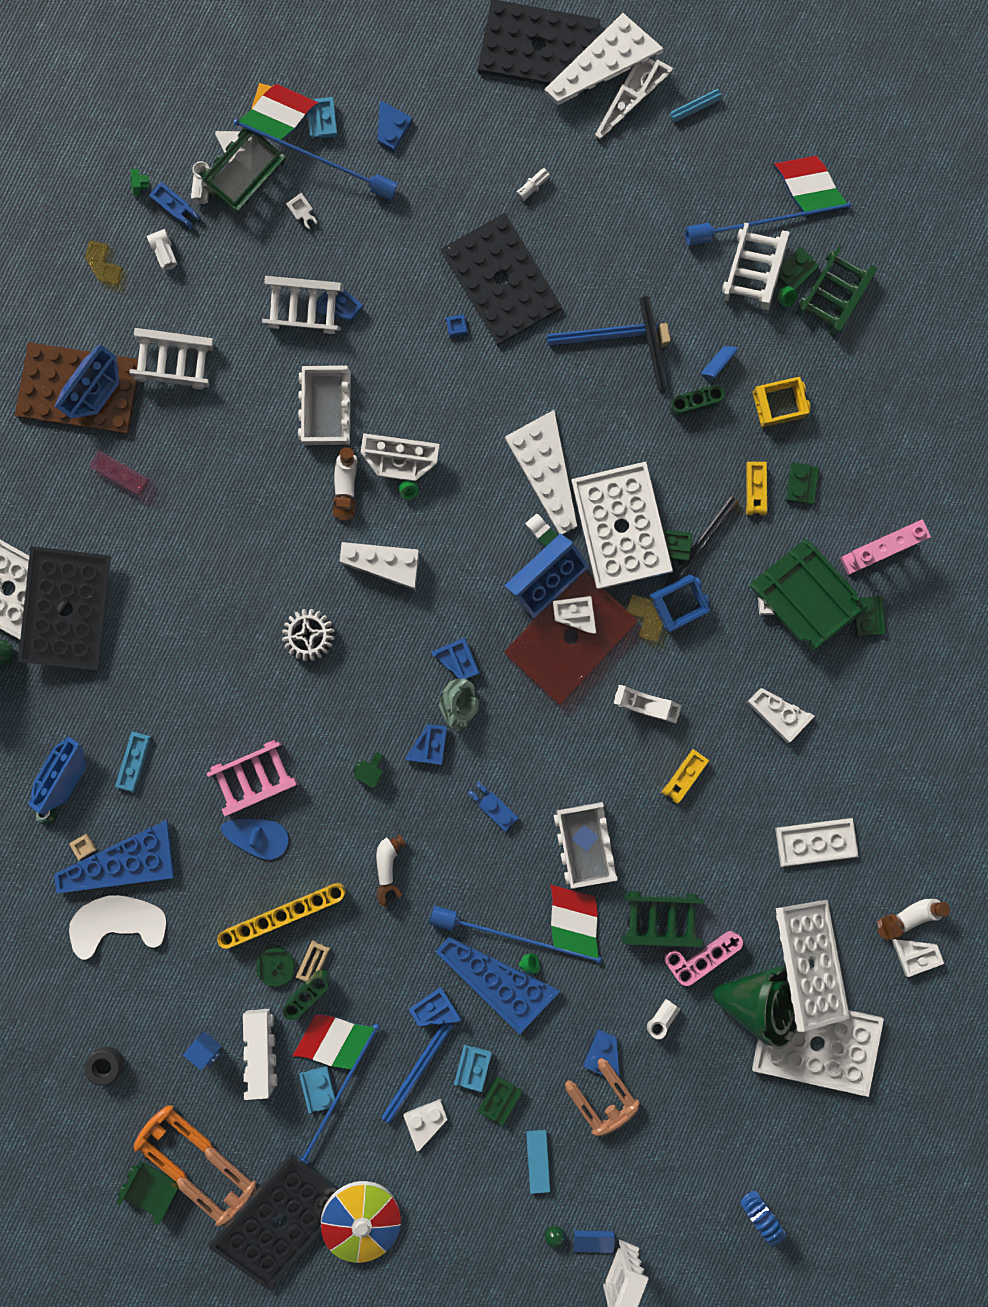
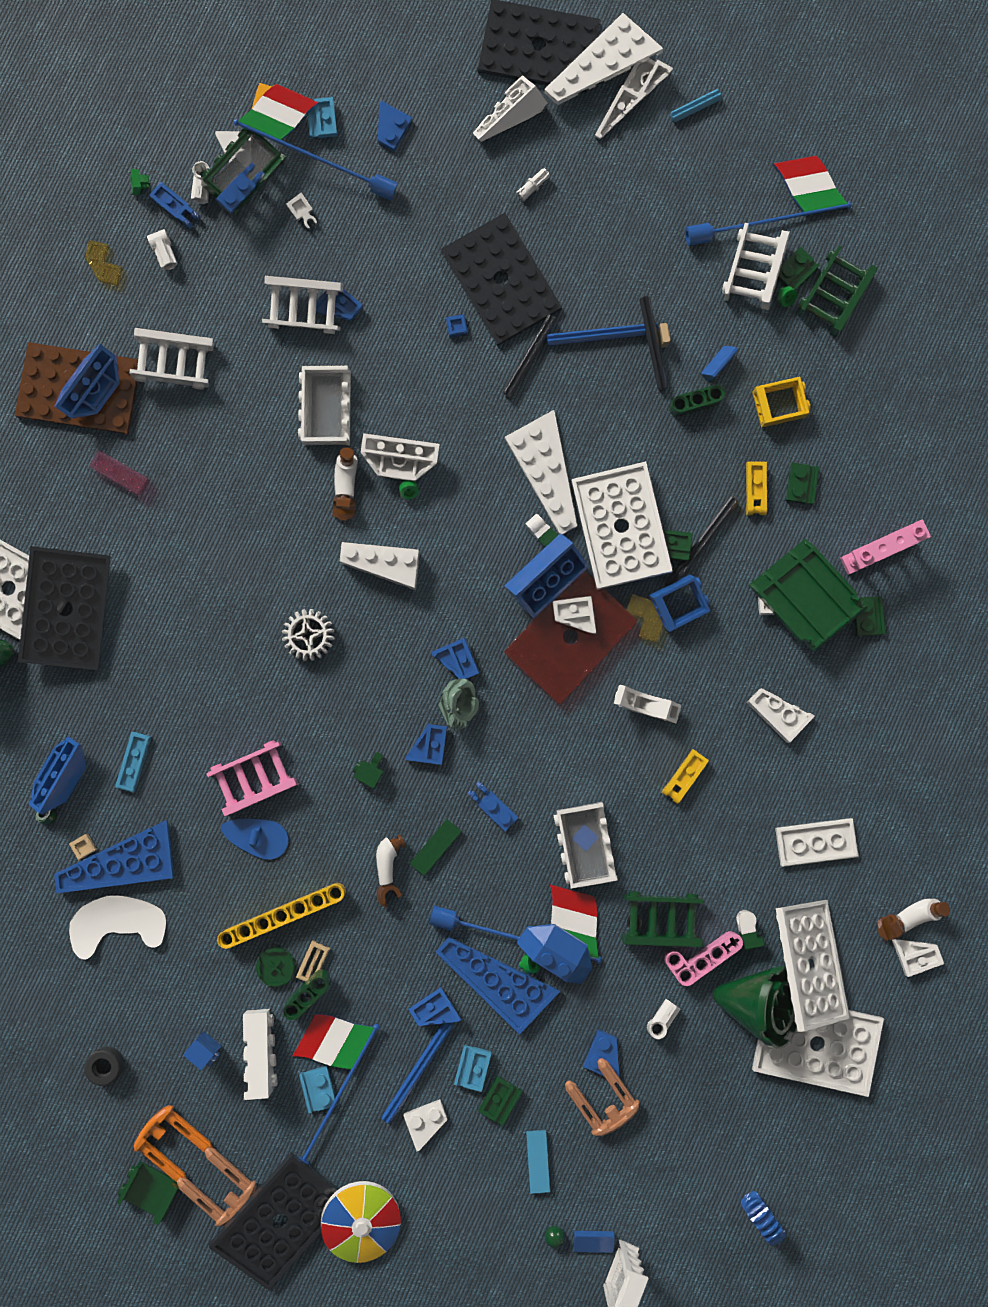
(239, 189): none -> blue hinge
(435, 847): none -> dark green tile
(520, 104): none -> white wedge
(529, 356): none -> black axle
(557, 951): none -> blue wedge
(746, 926): none -> leg

